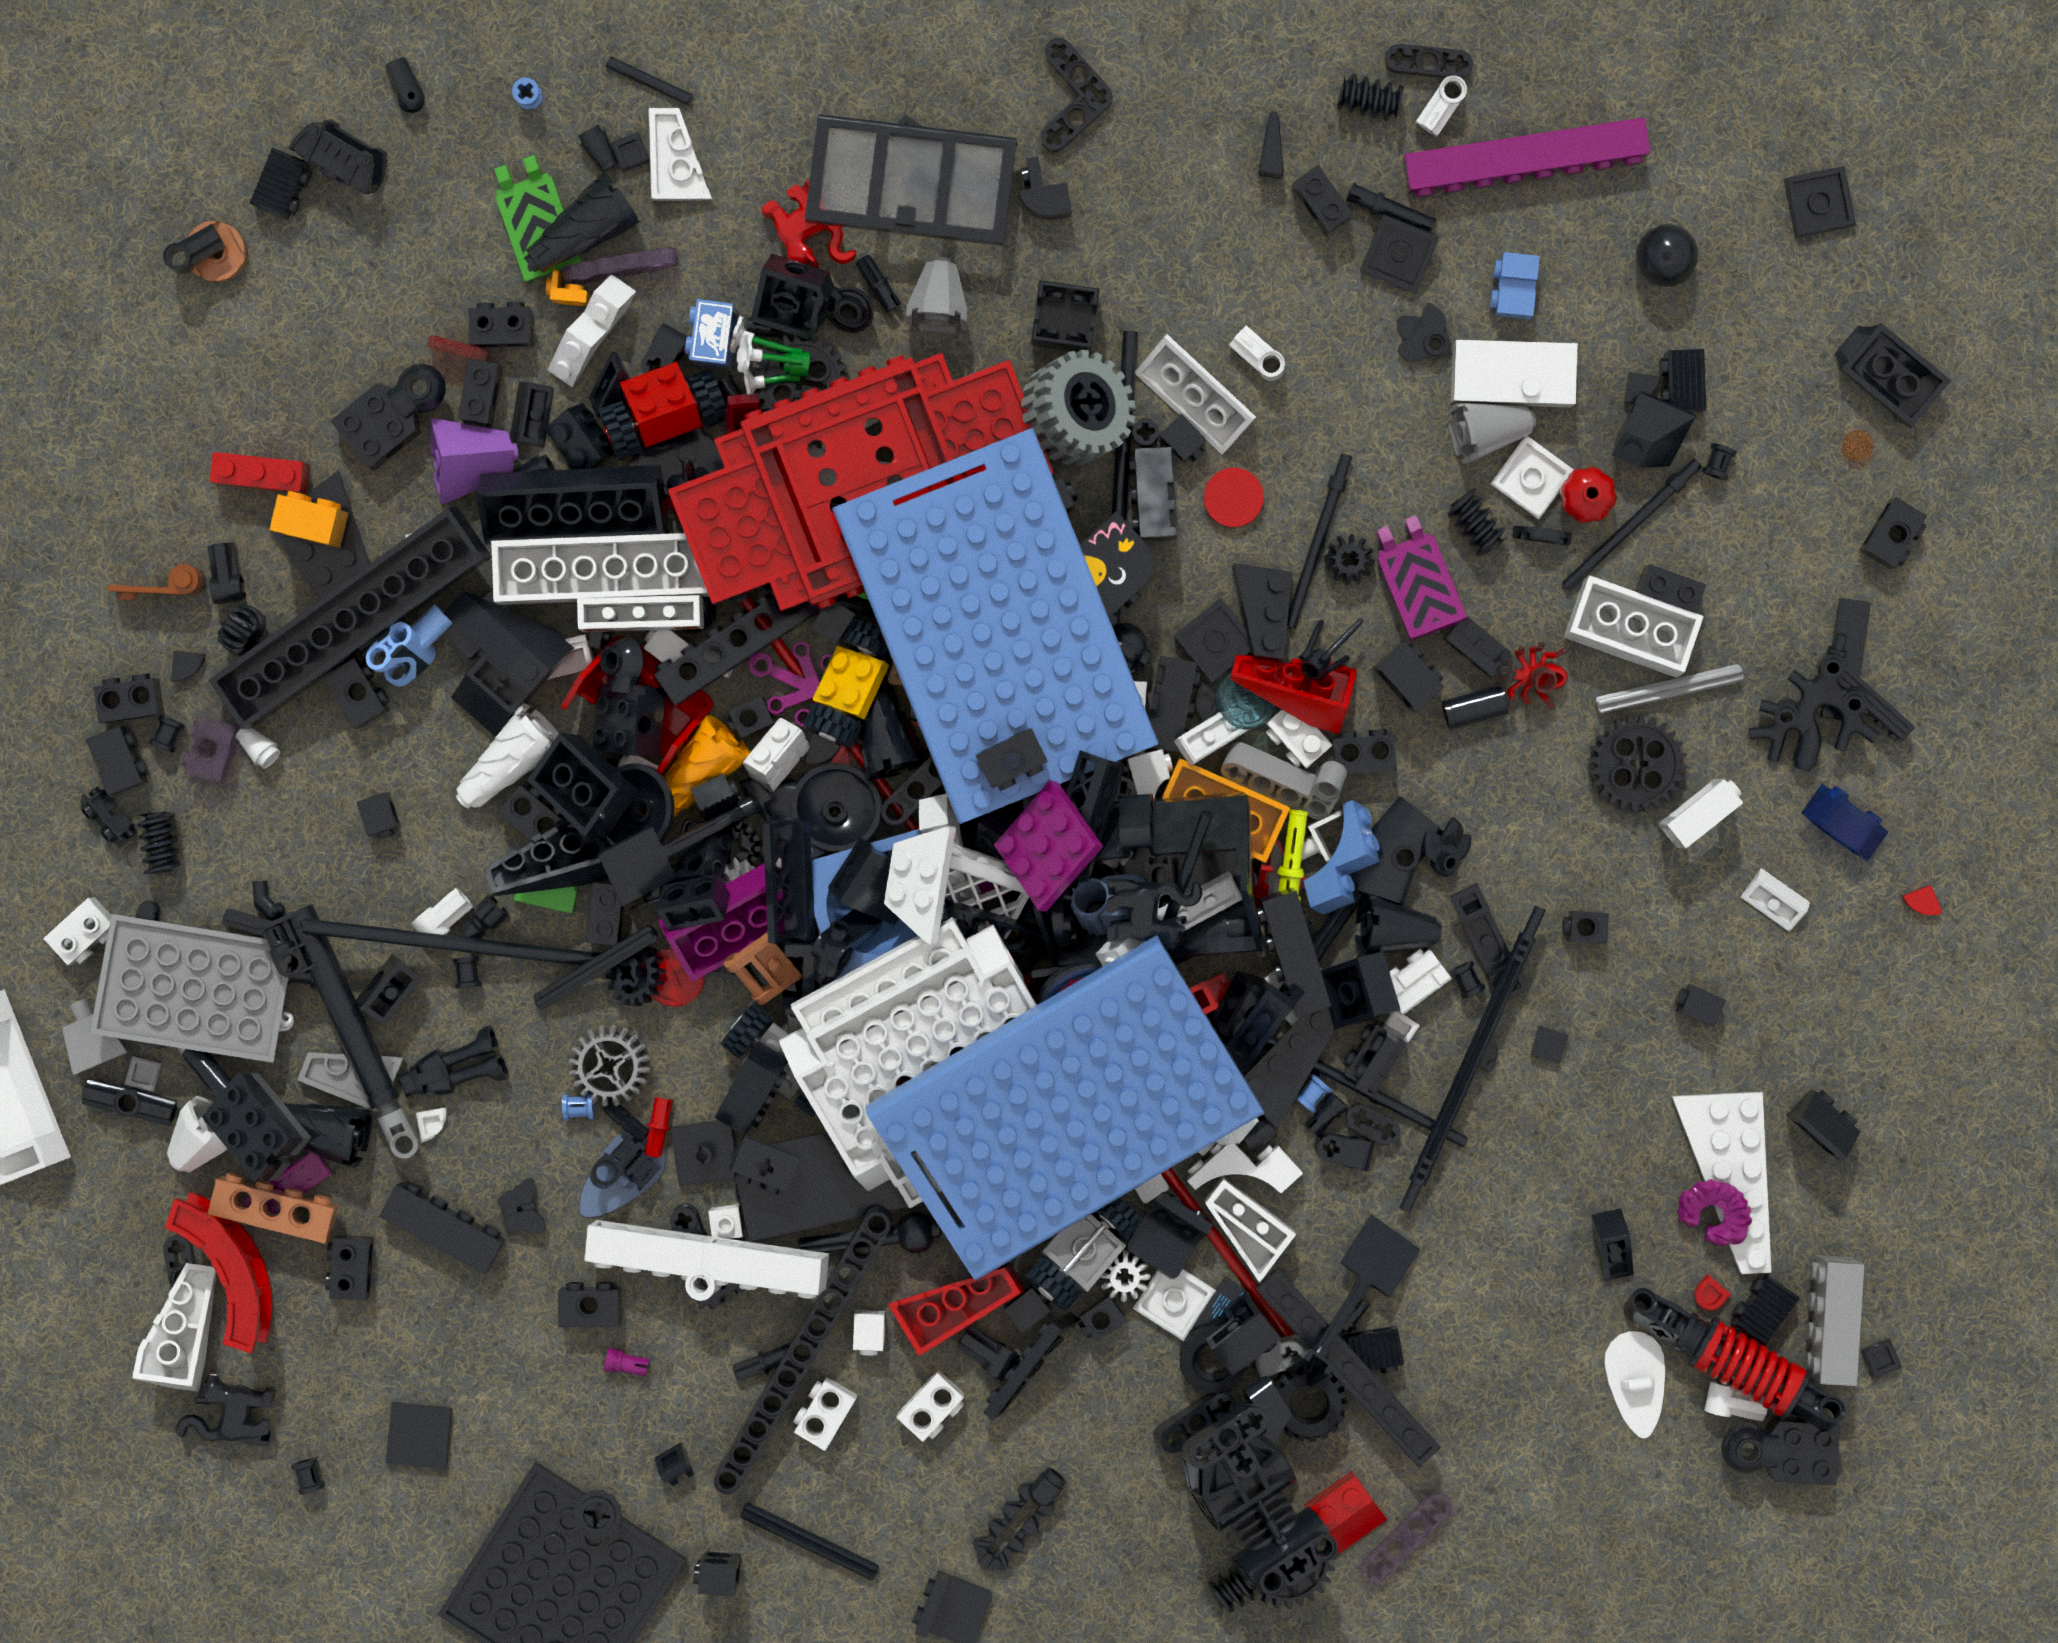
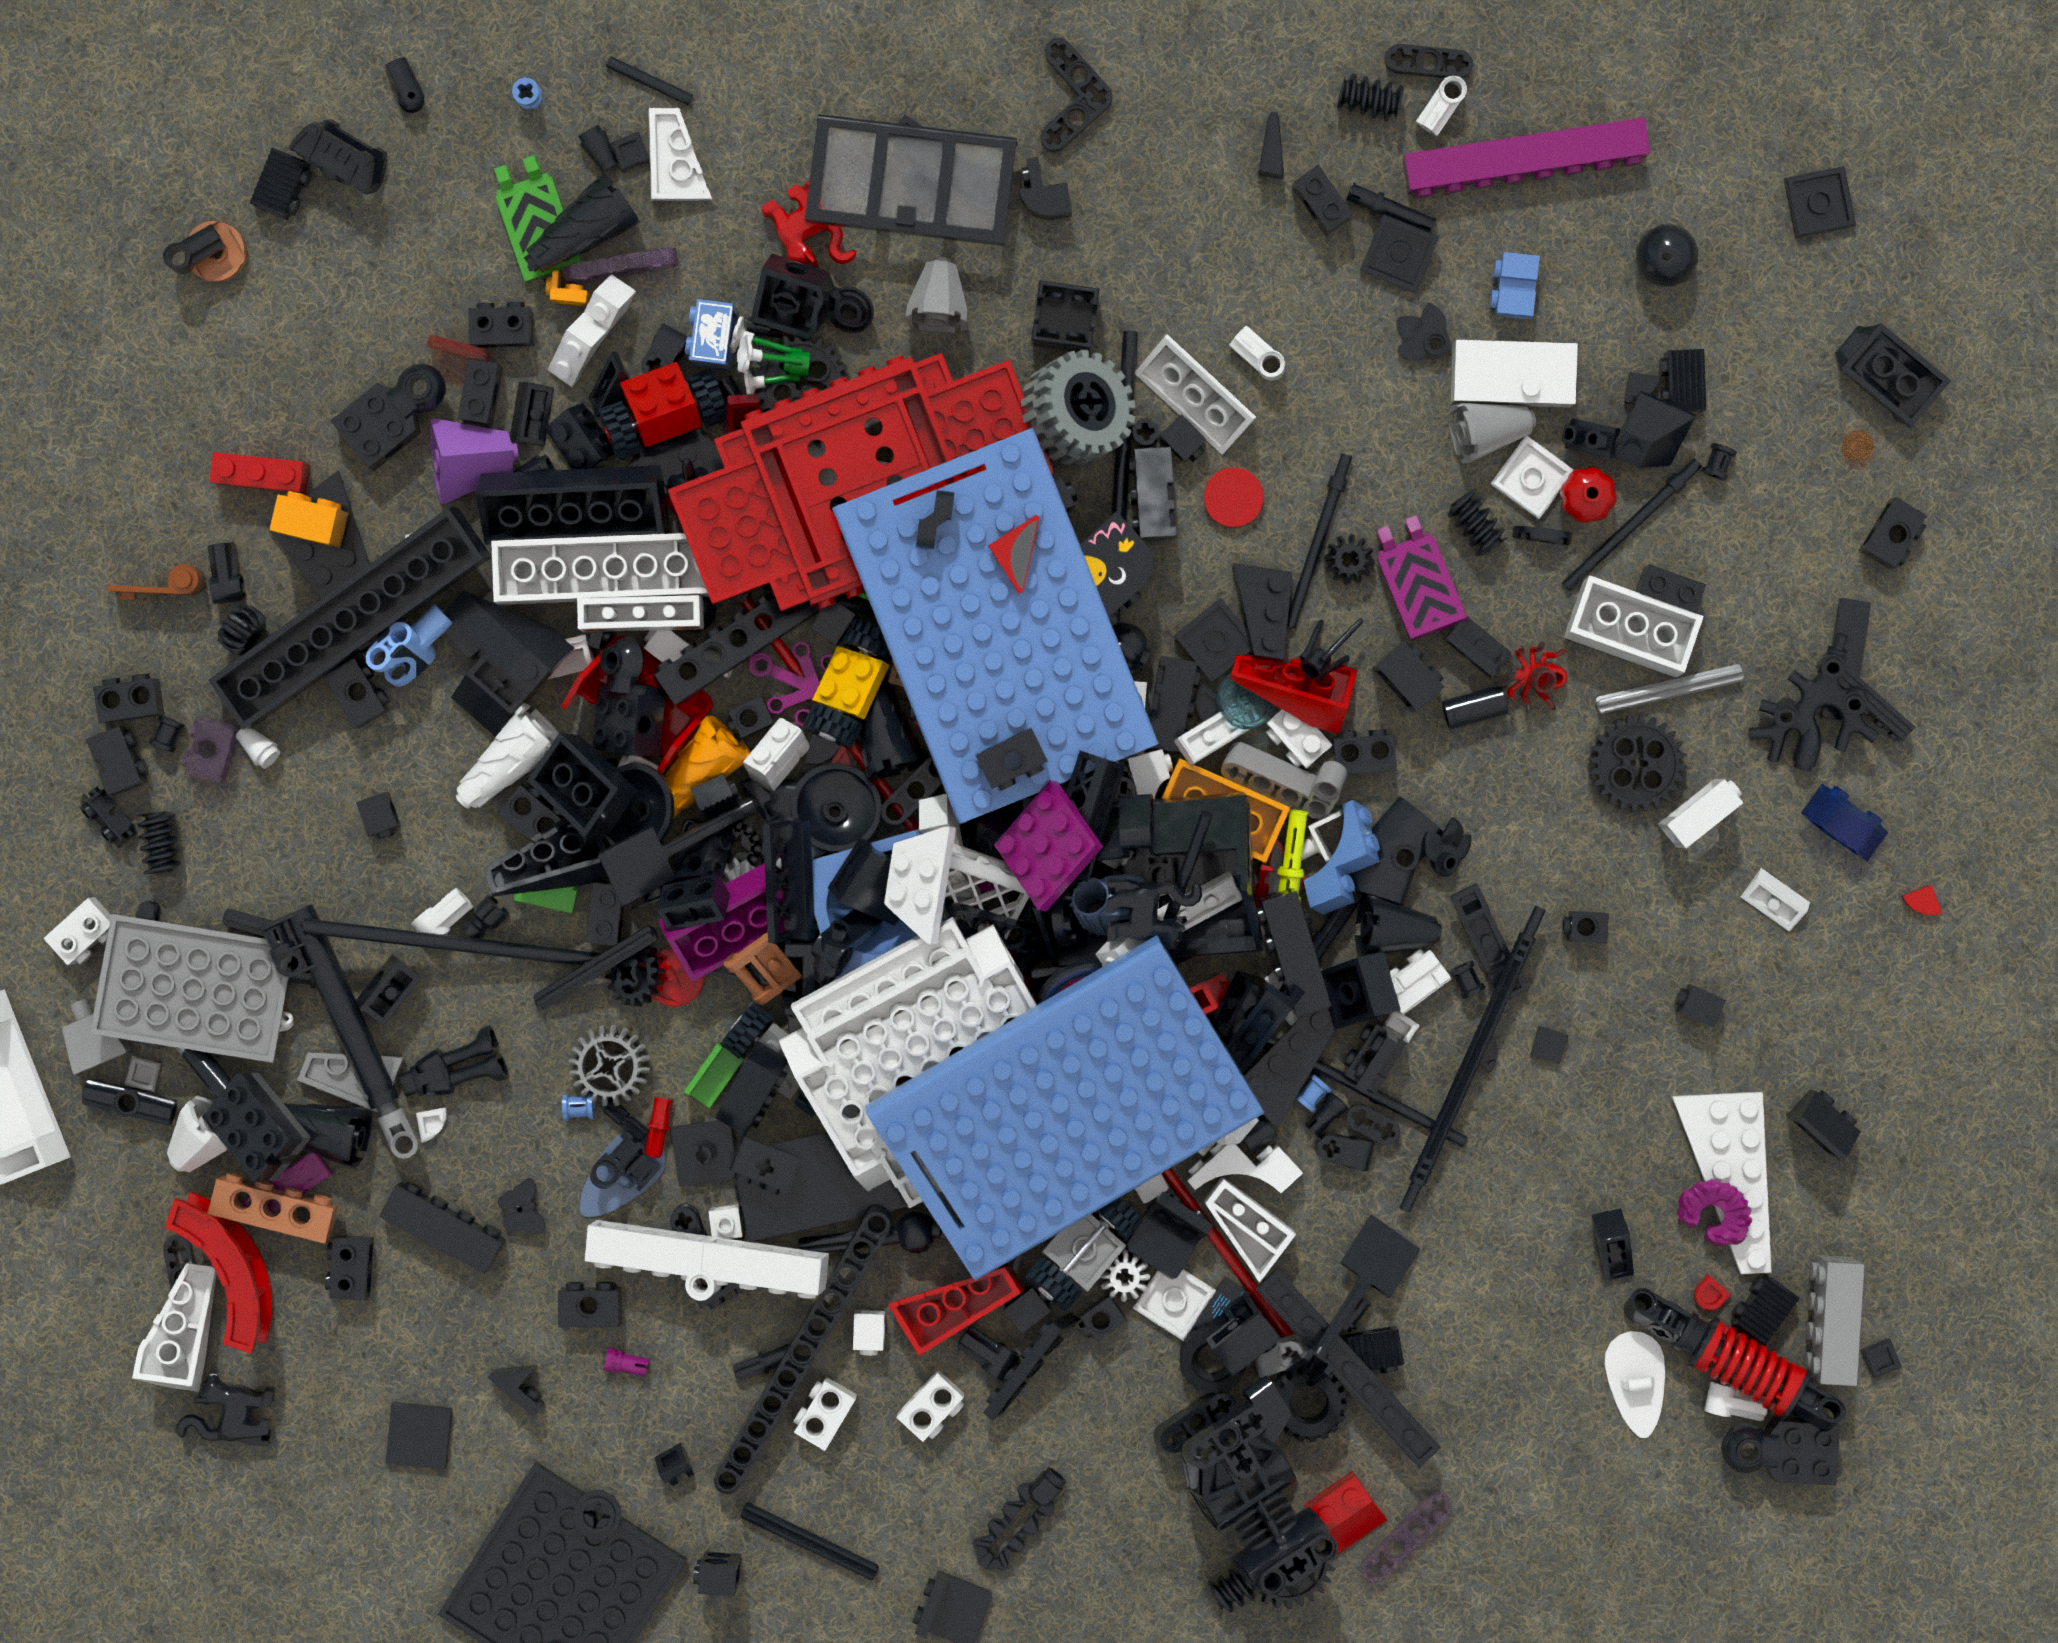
(186, 665): black tile -> none
(264, 904): black arm -> none
(308, 1475): black bush -> none
(467, 972): black bush -> none
(511, 1381): none -> black slope
(713, 1075): none -> bright green panel
(878, 284): black axle -> none
(928, 525): none -> black piece
(1015, 550): none -> tile
(1590, 438): none -> black hips

